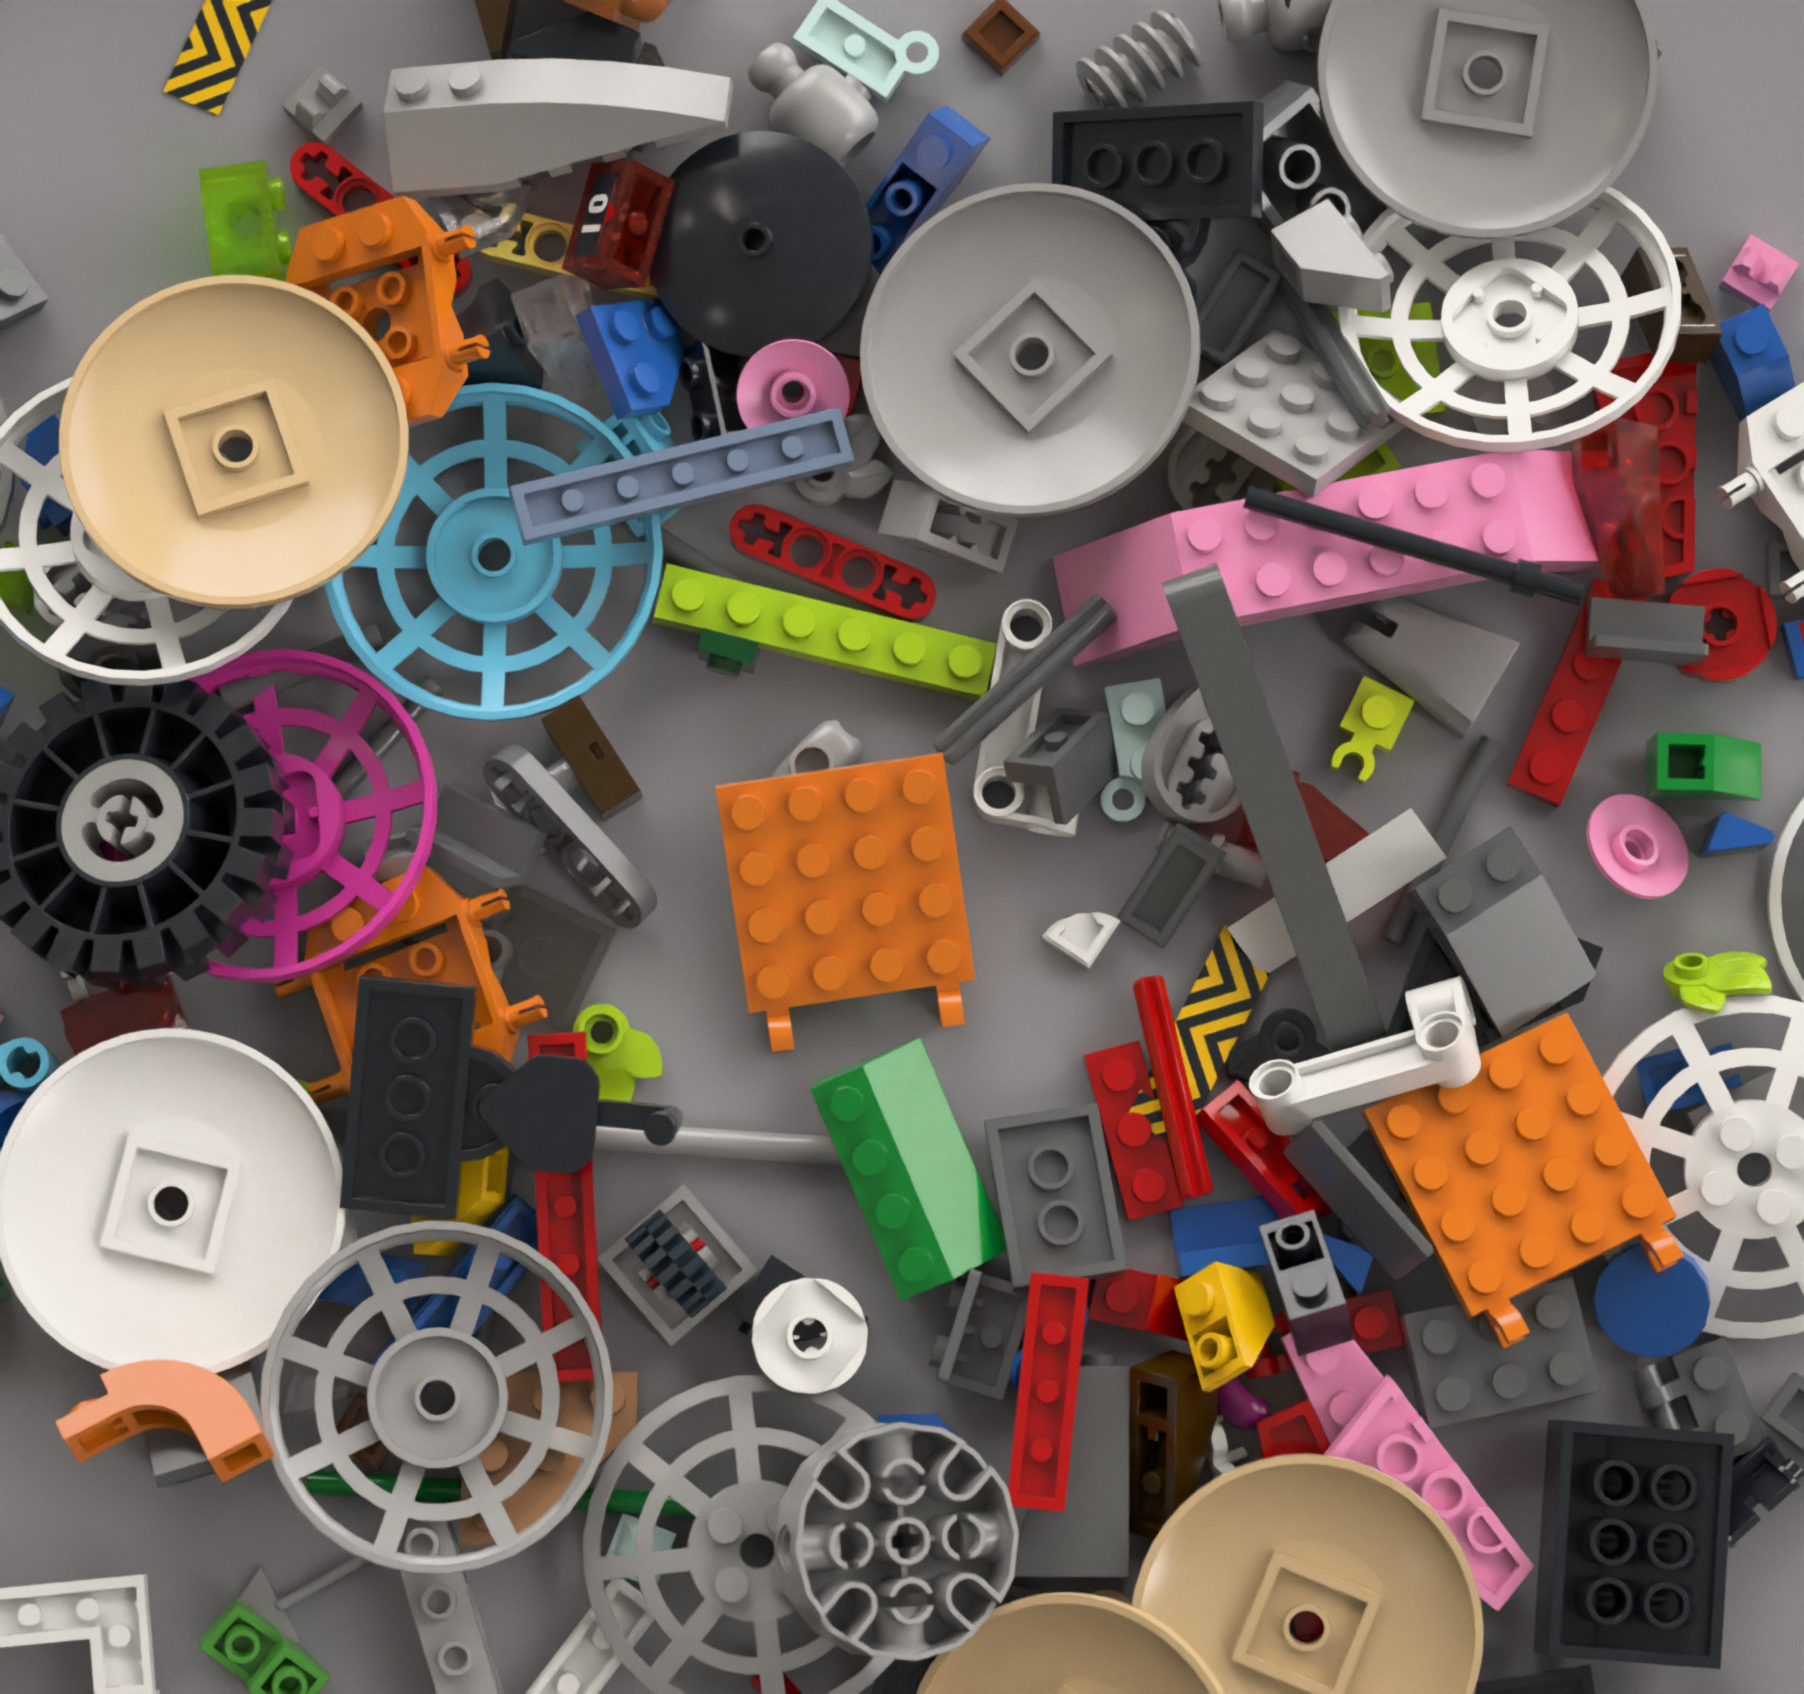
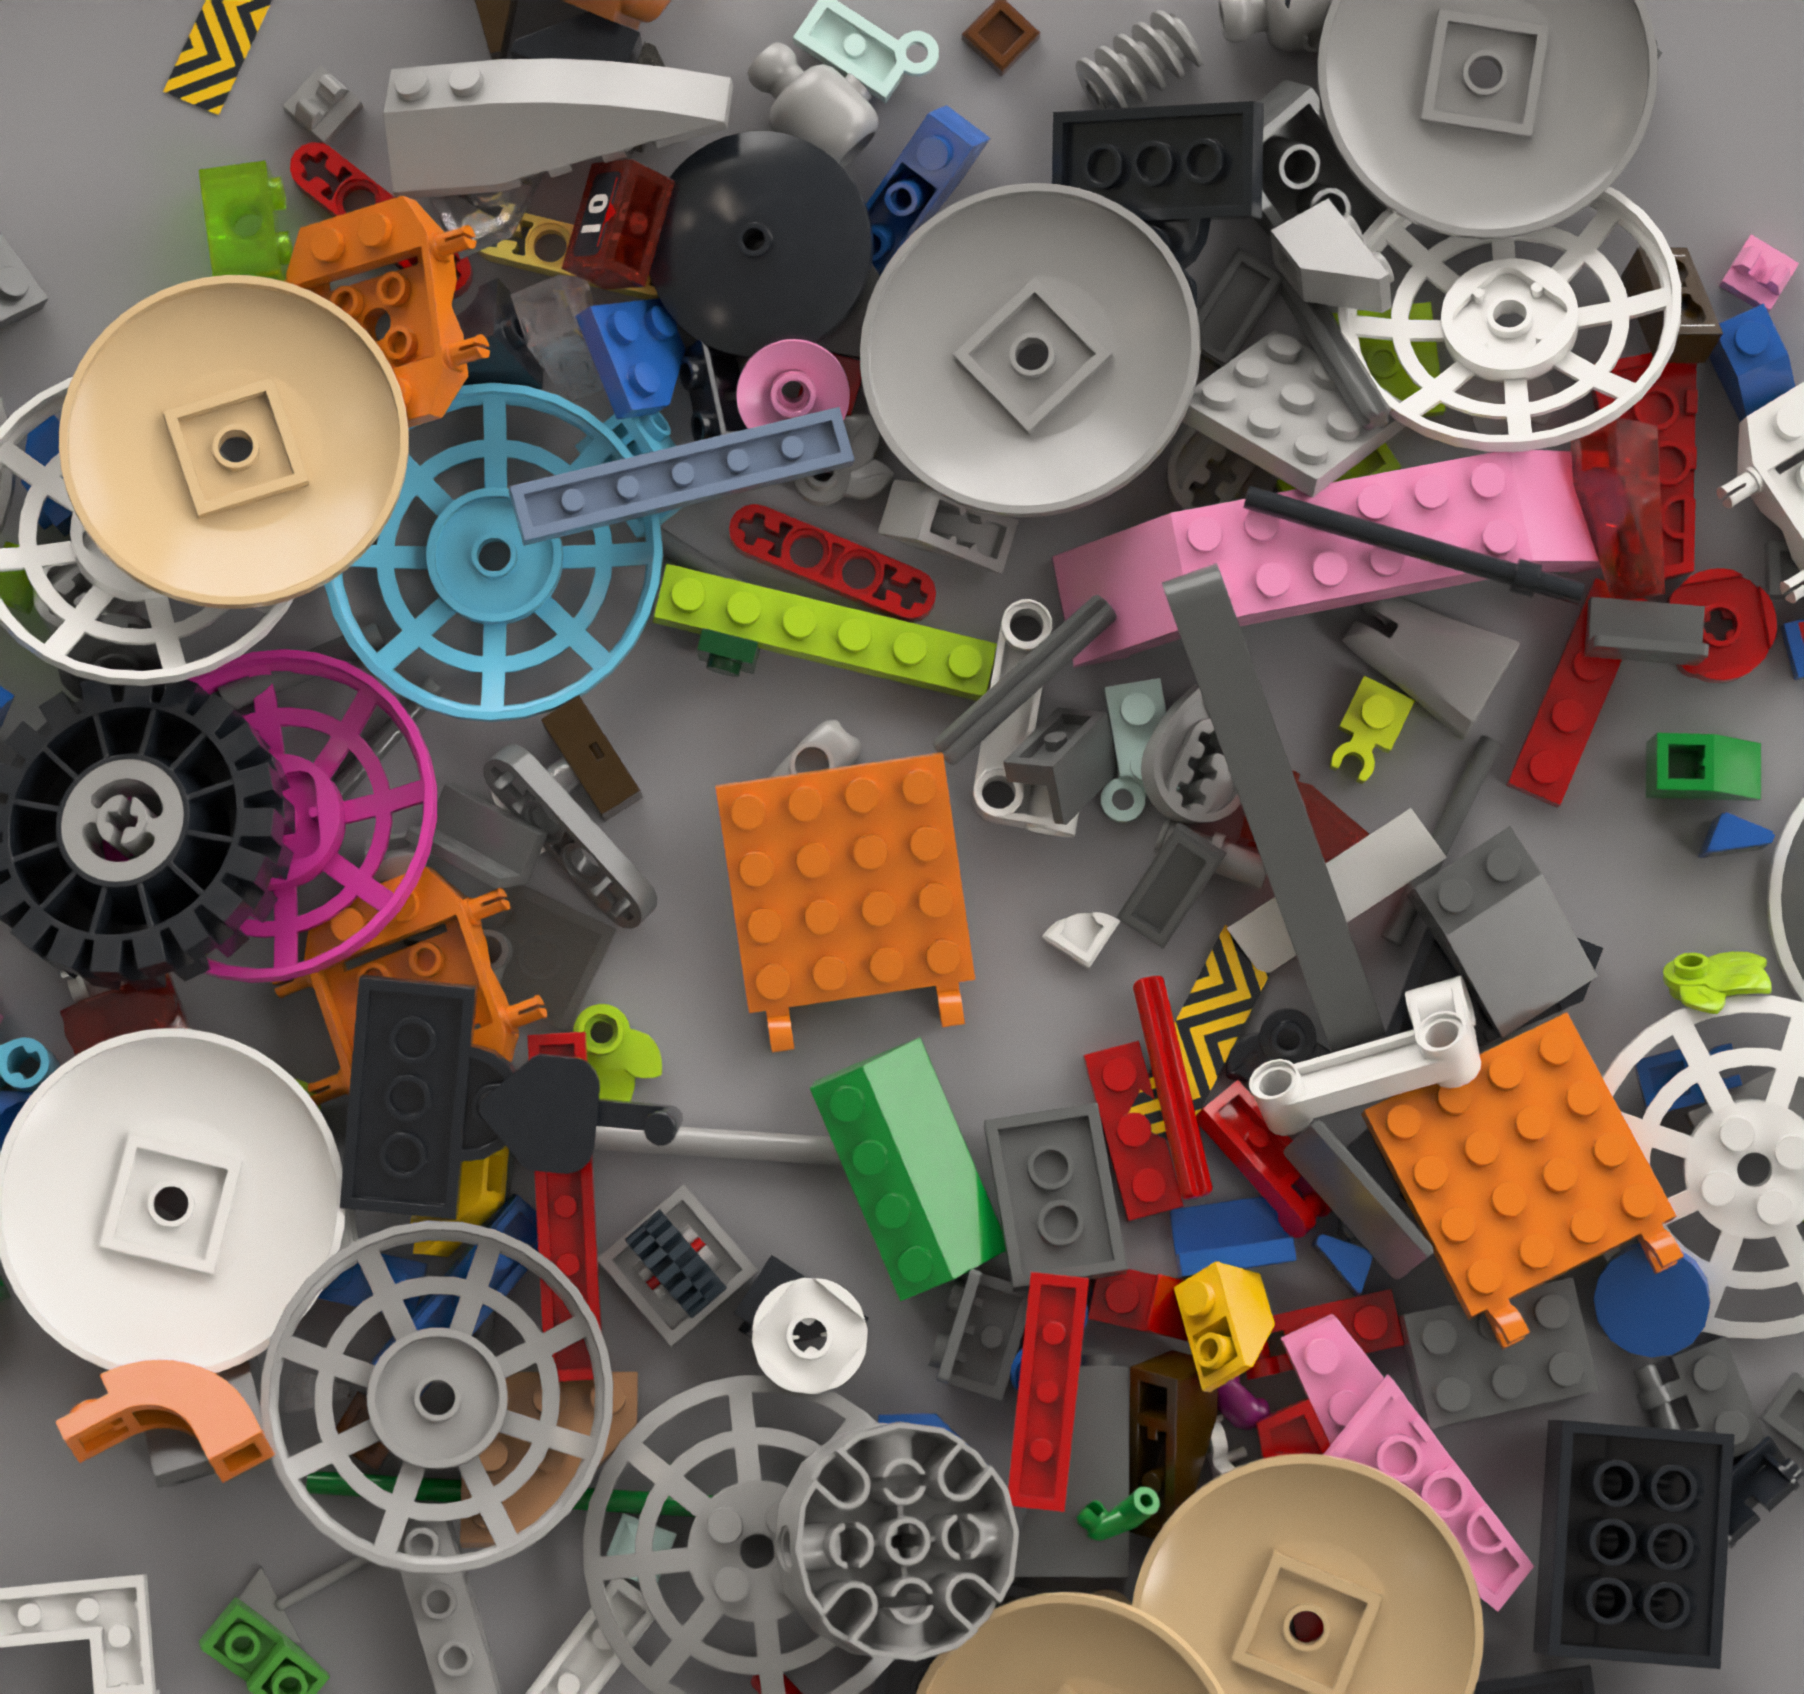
(1122, 1518): none -> green arm
(1306, 1283): black slope -> none
(1637, 846): bright pink dish -> none

